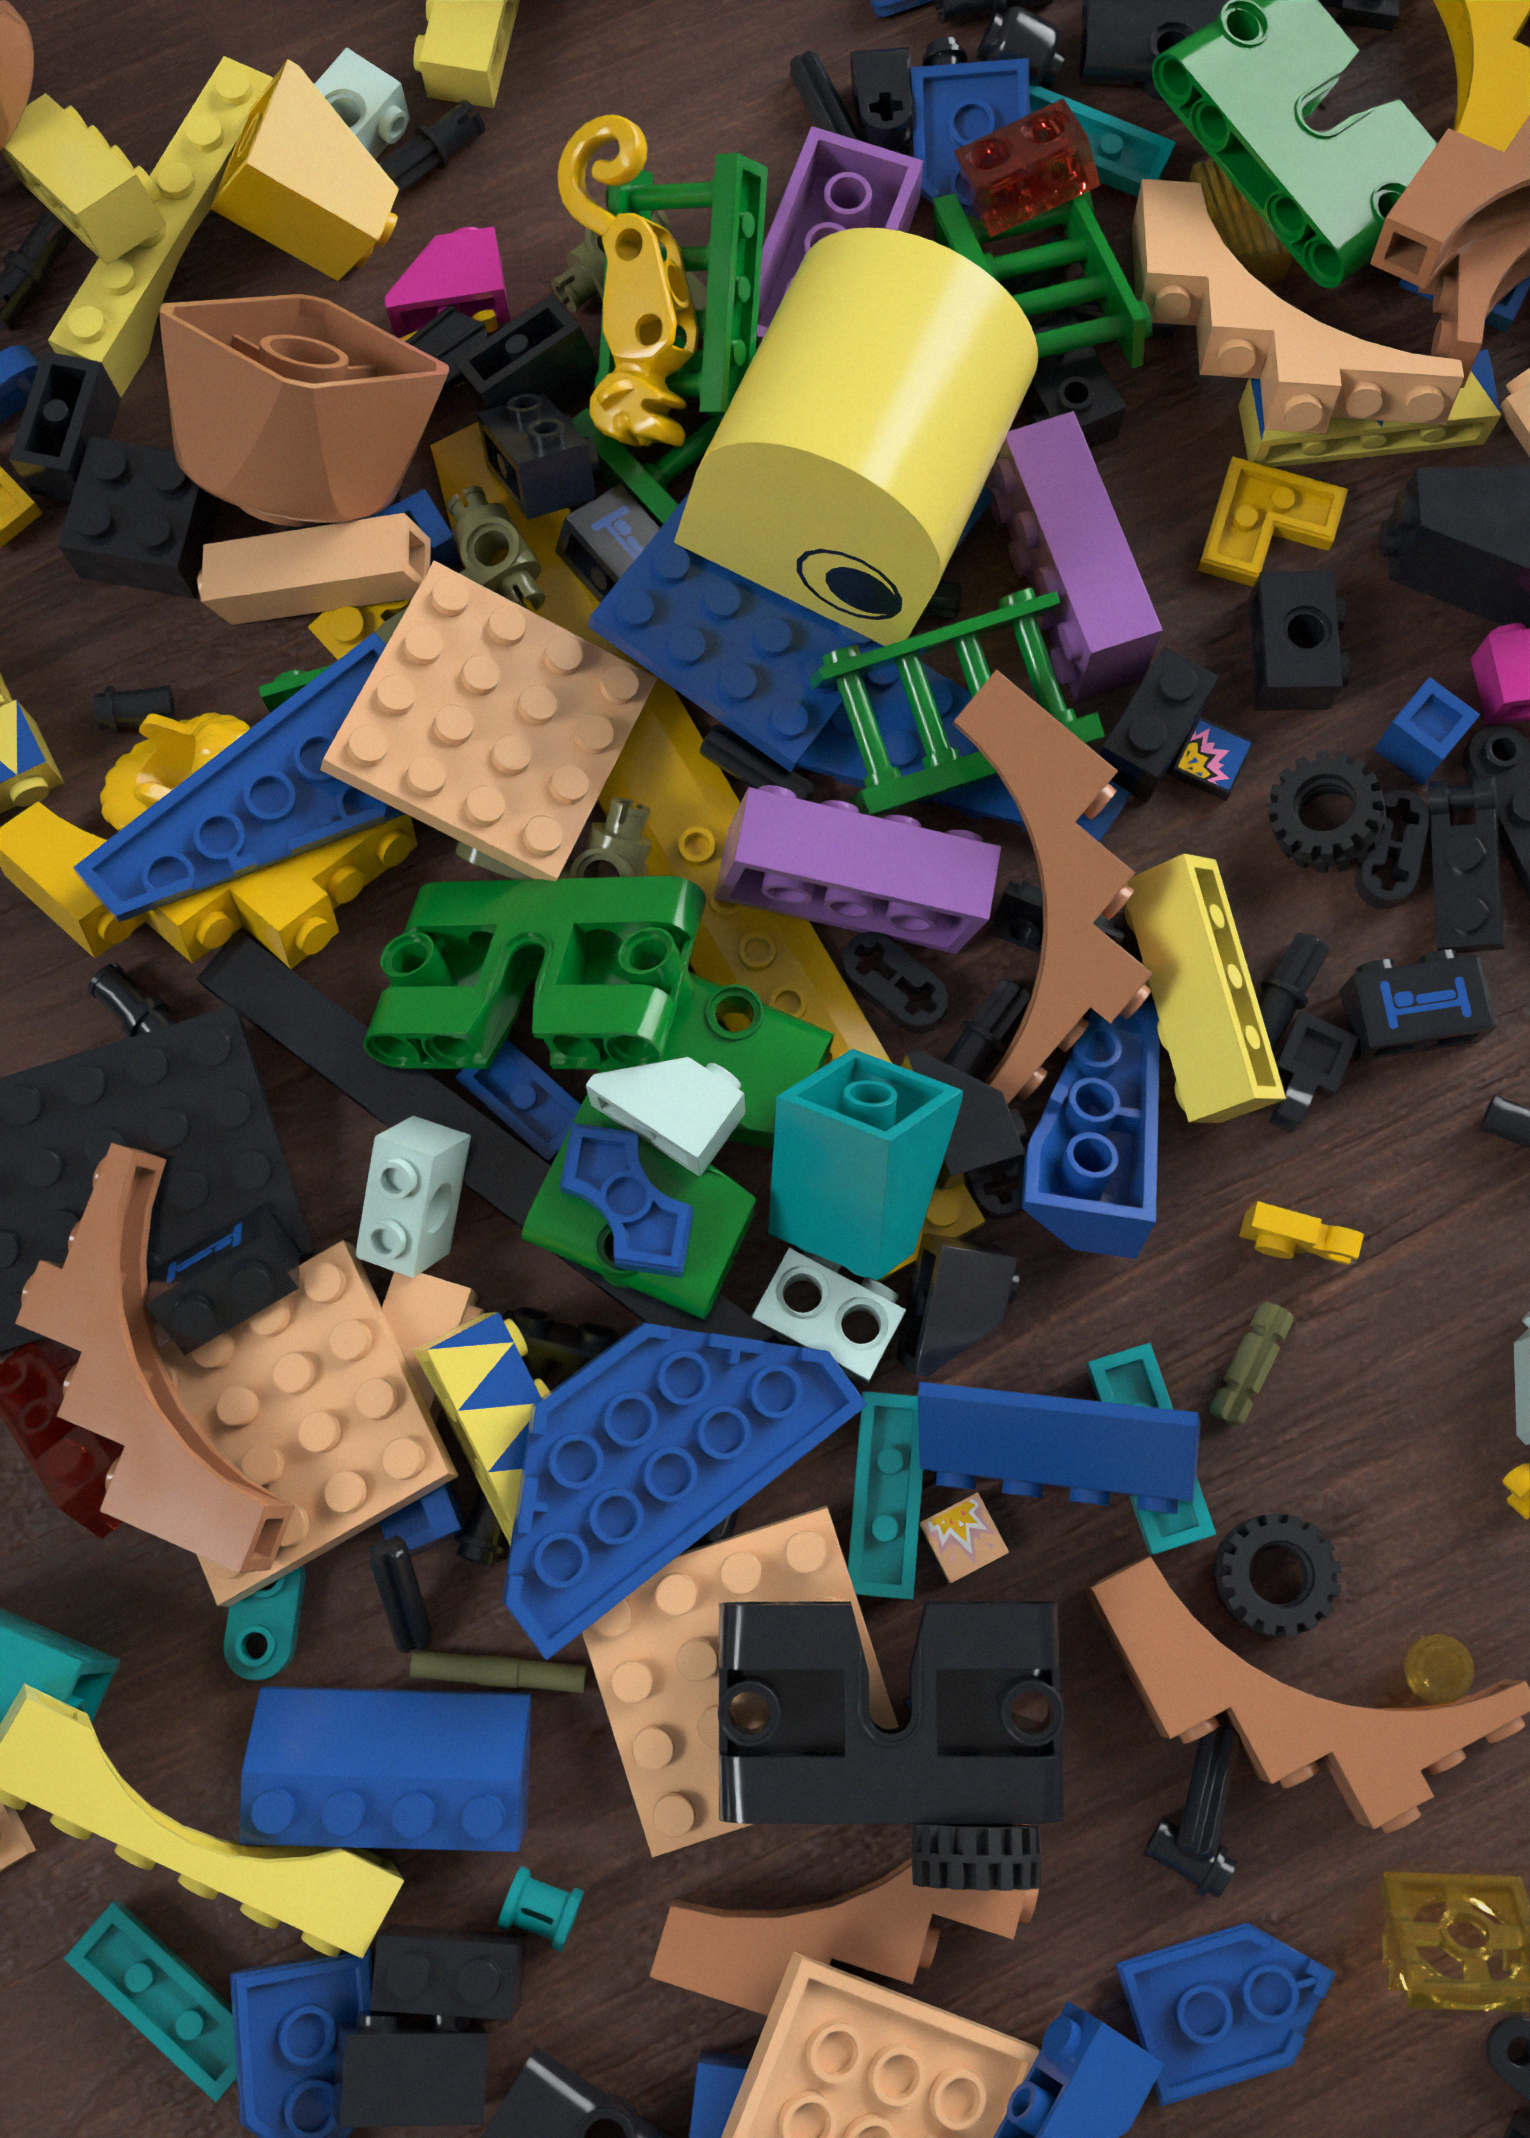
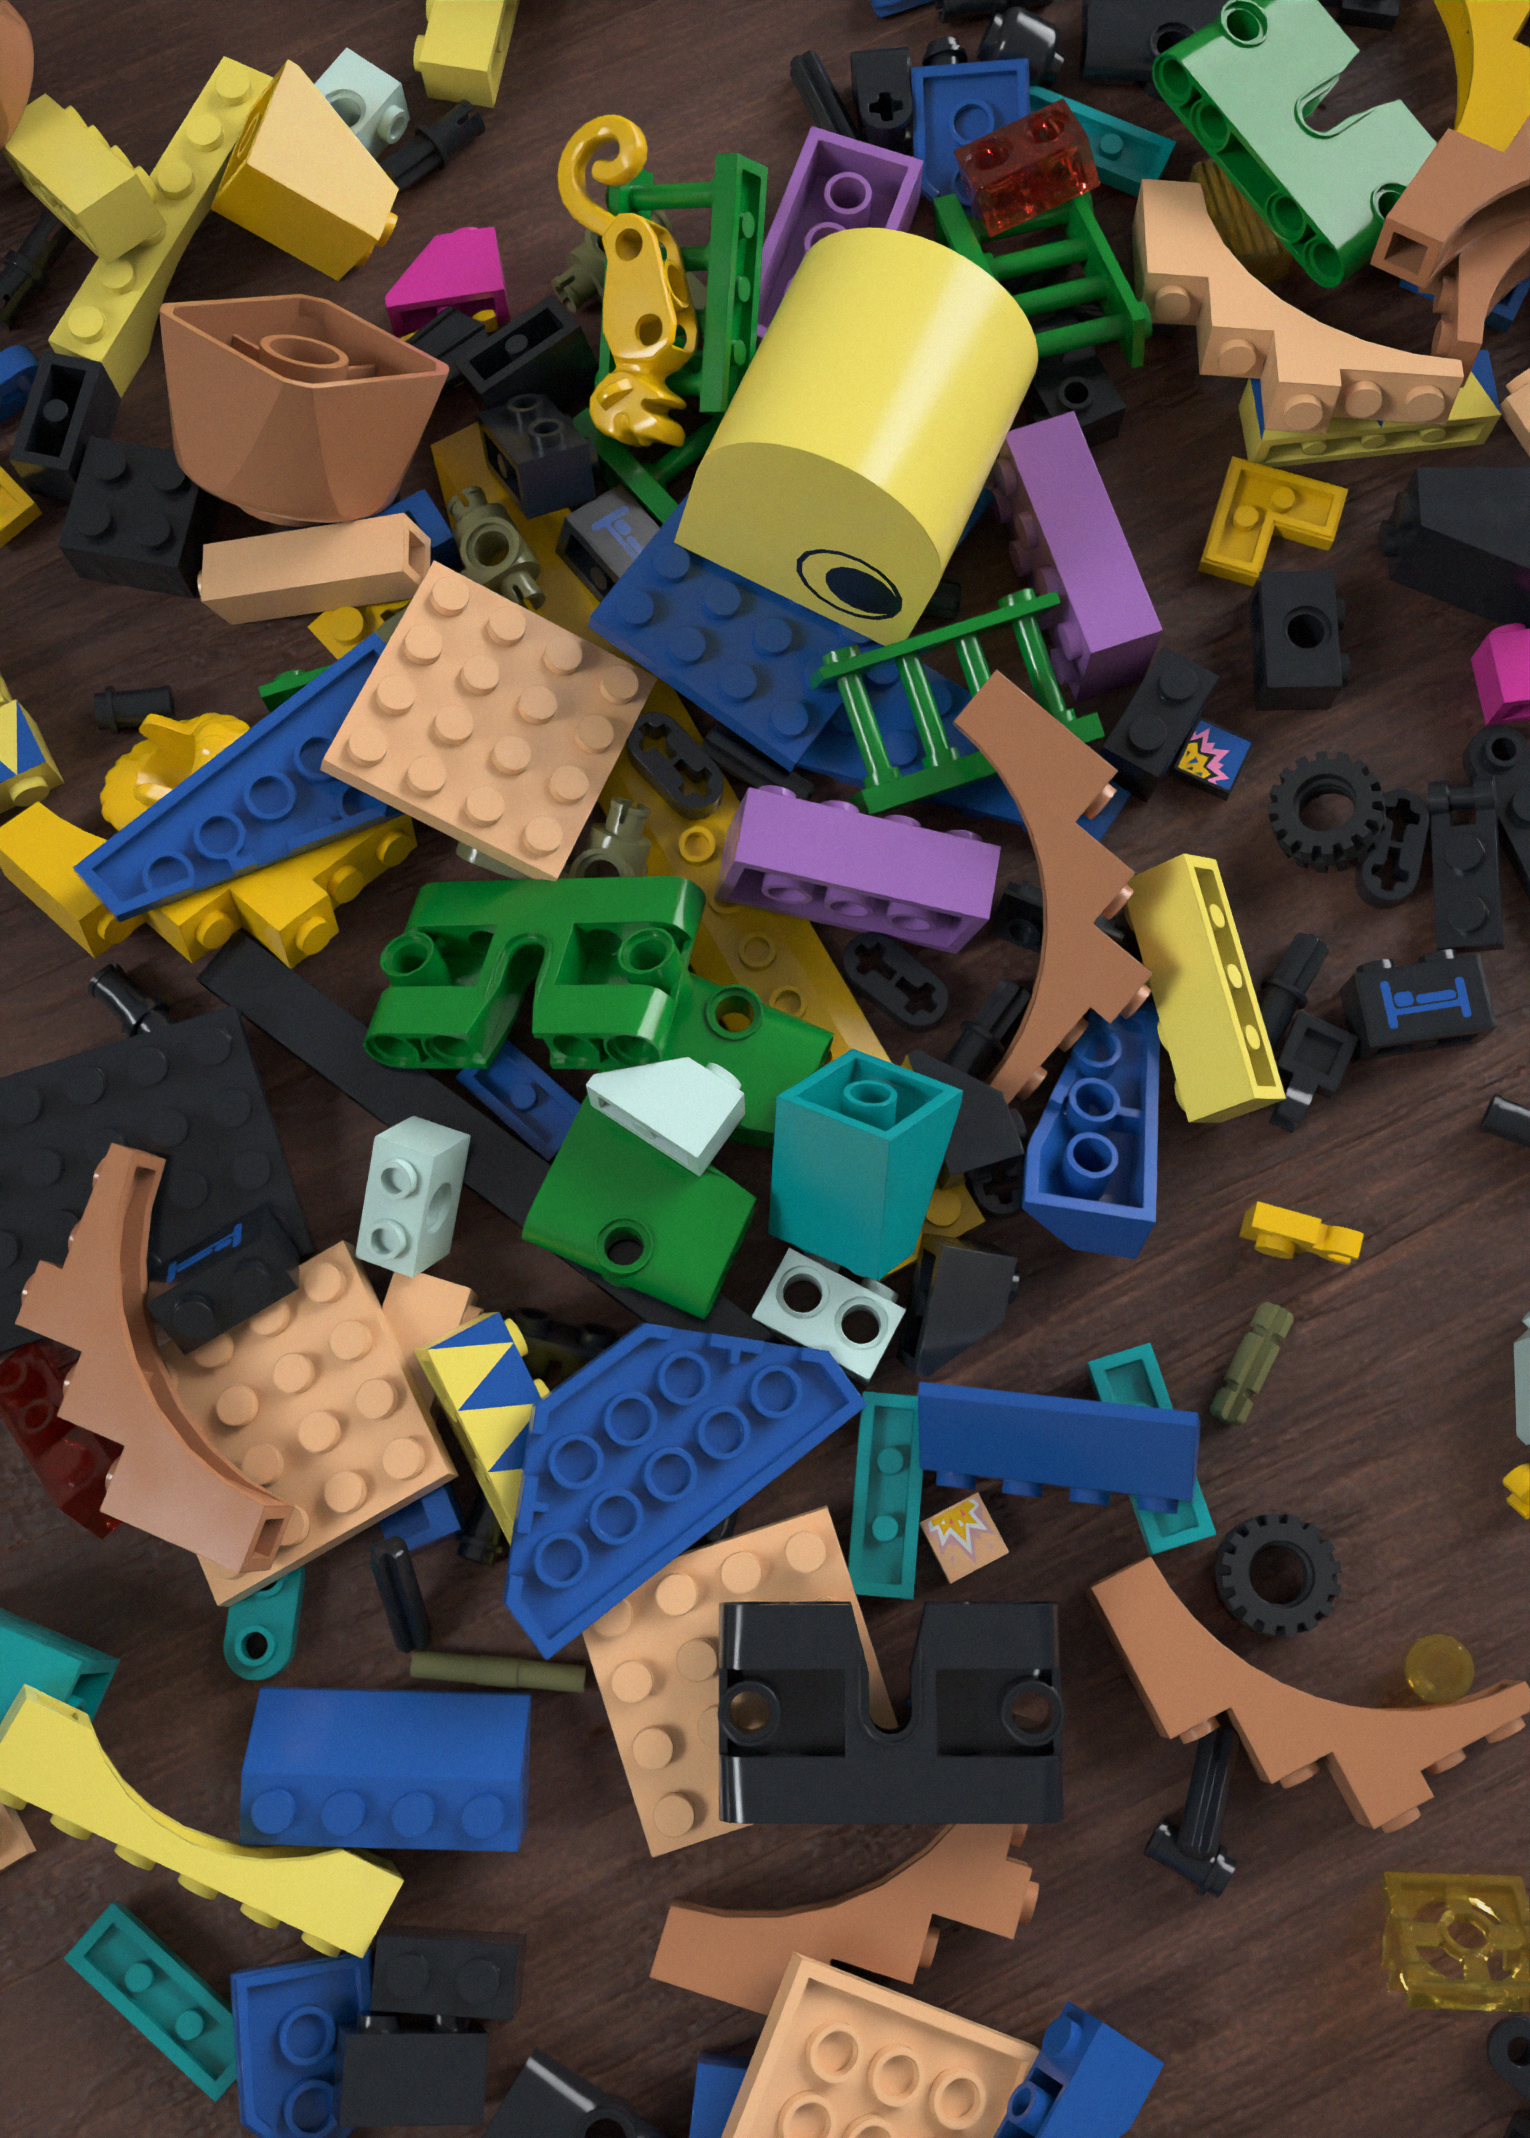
(540, 1908): teal bush -> none
(646, 1224): blue tile -> none
(684, 756): none -> black beam
(976, 1856): black tyre -> none
(1221, 2007): blue tile -> none
(1426, 731): blue panel -> none

